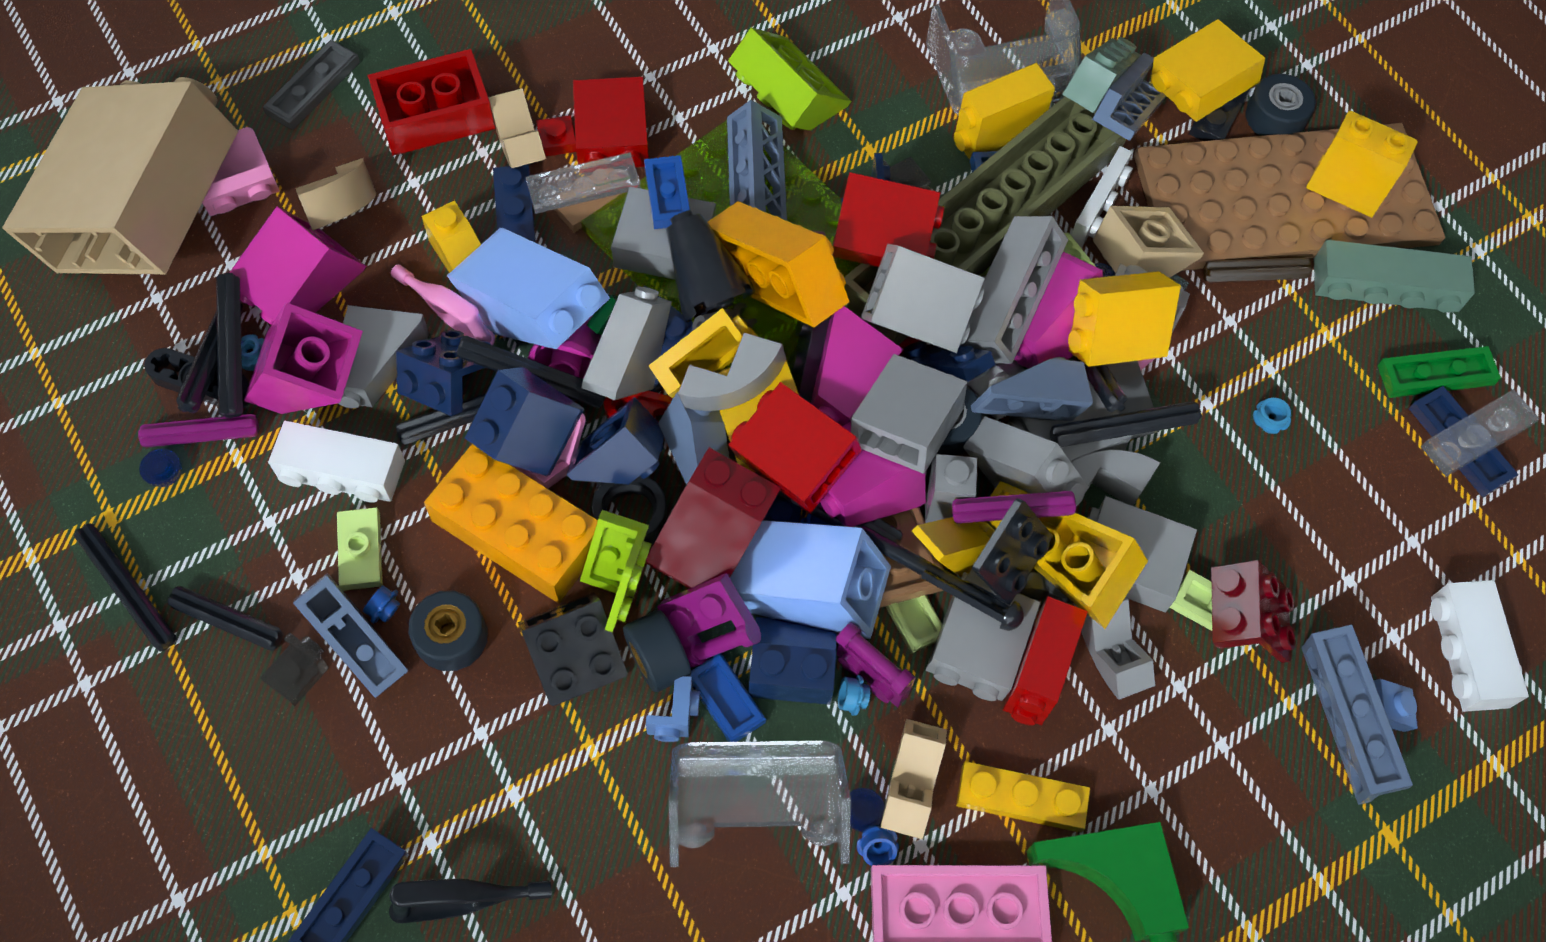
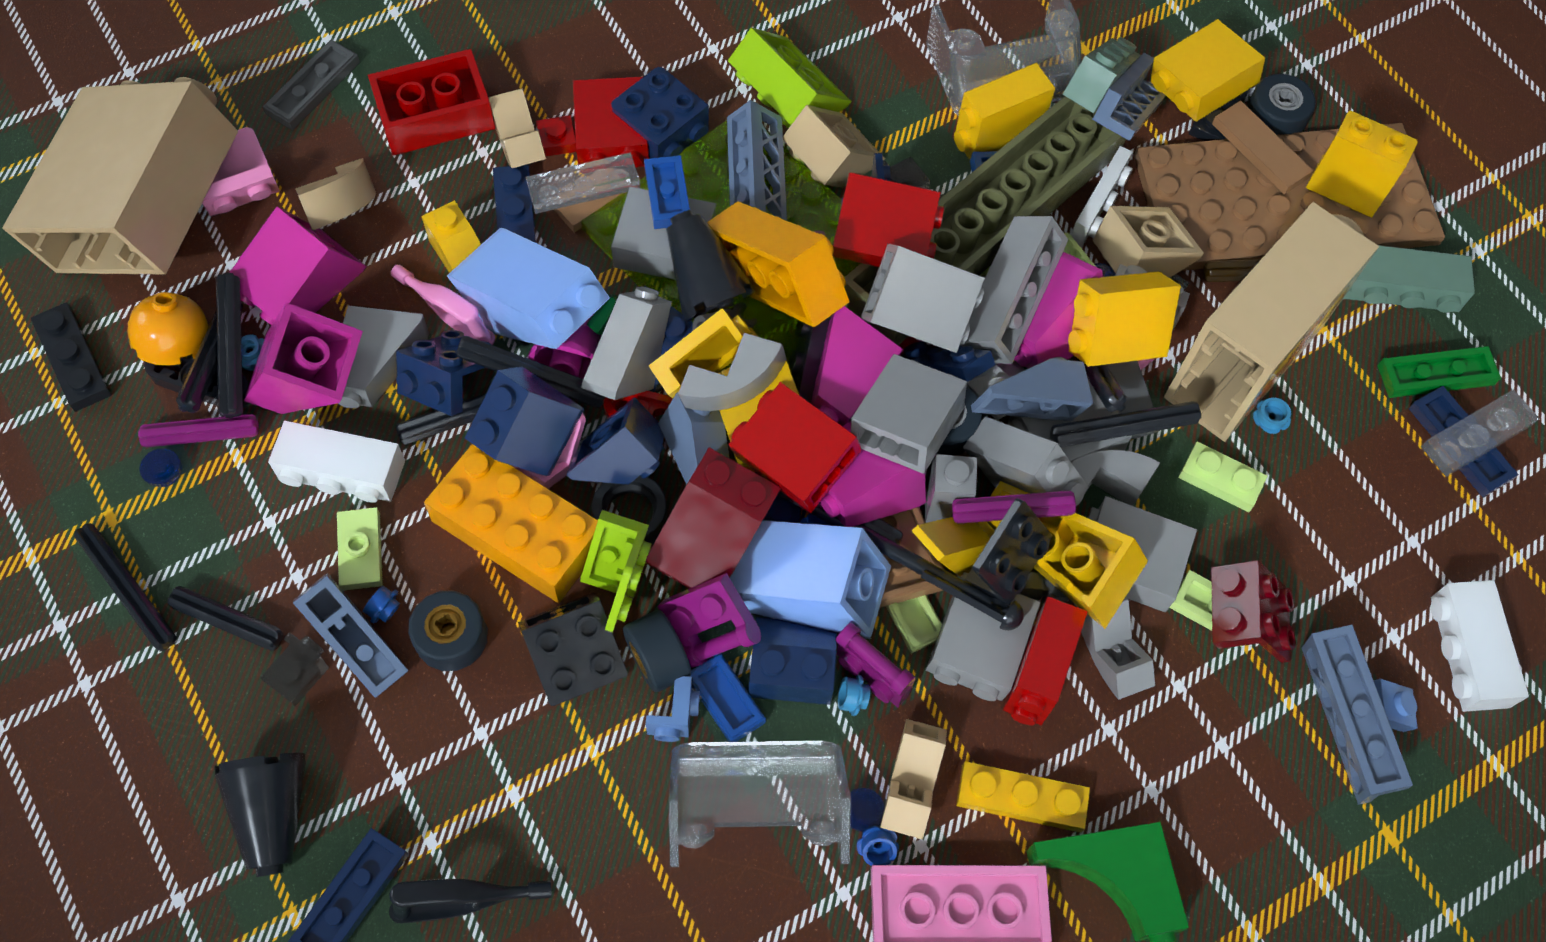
(71, 357): none -> black plate
(166, 328): none -> light orange cylinder
(263, 807): none -> black cone
(663, 113): none -> dark blue bracket
(829, 146): none -> tan slope
(1223, 476): none -> yellowish green plate
(1262, 147): none -> medium nougat tile
(1270, 318): none -> tan brick

